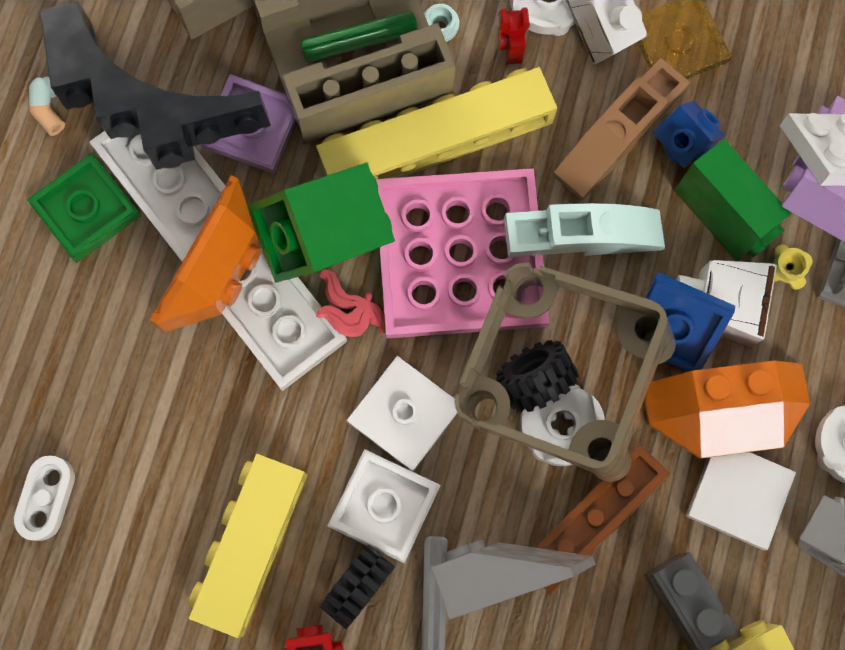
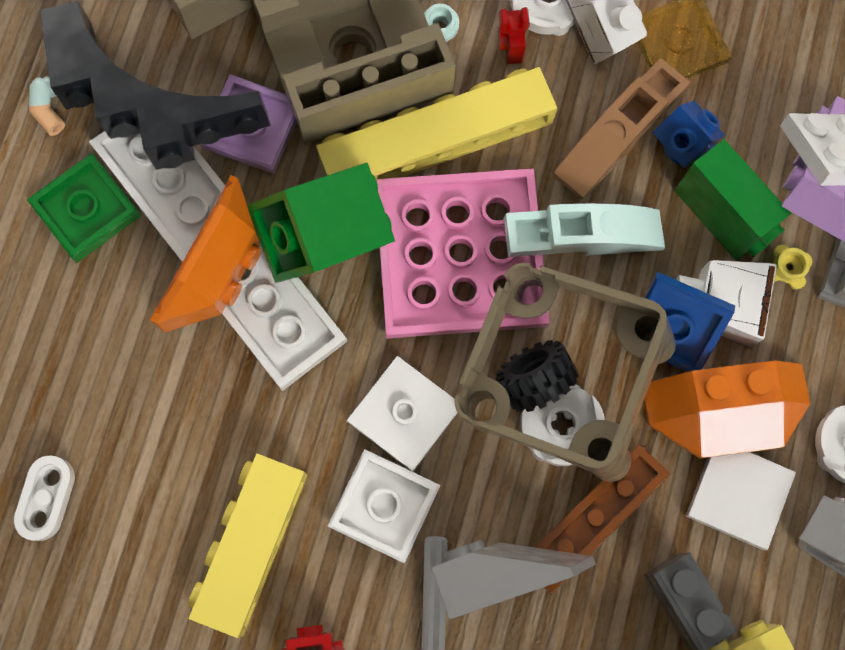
(357, 321): coral piece -> none
(357, 586): black tyre -> none
(358, 36): green axle -> none

